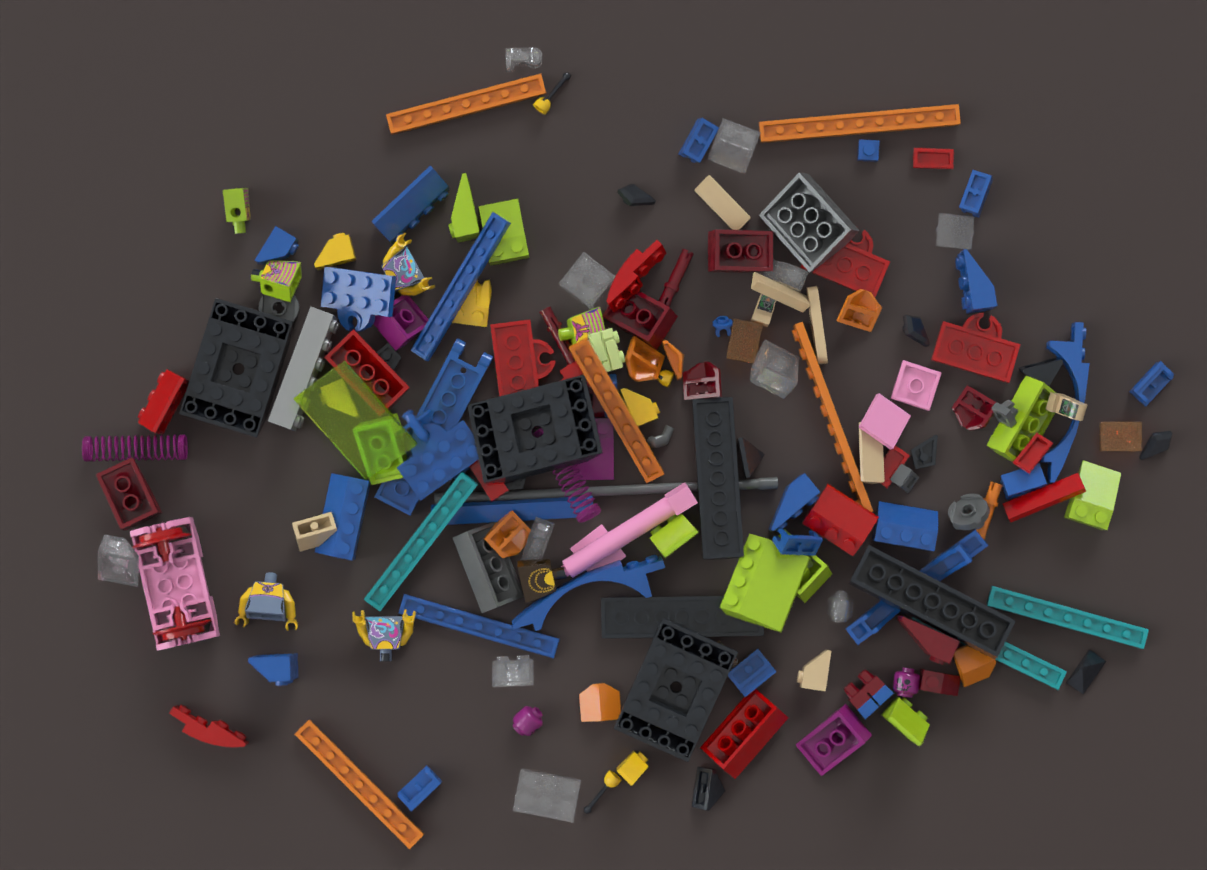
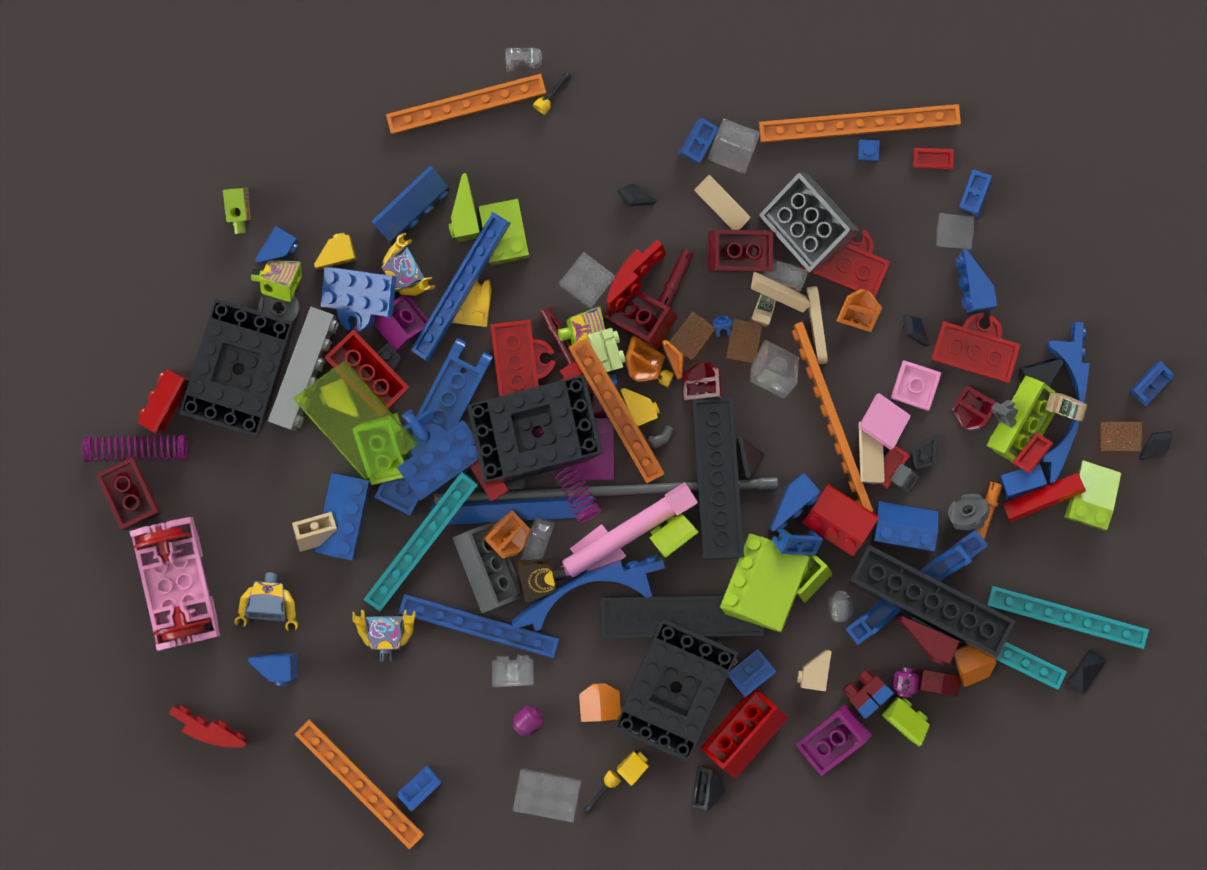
(118, 561): clear slope -> none
(692, 335): none -> clear orange plate

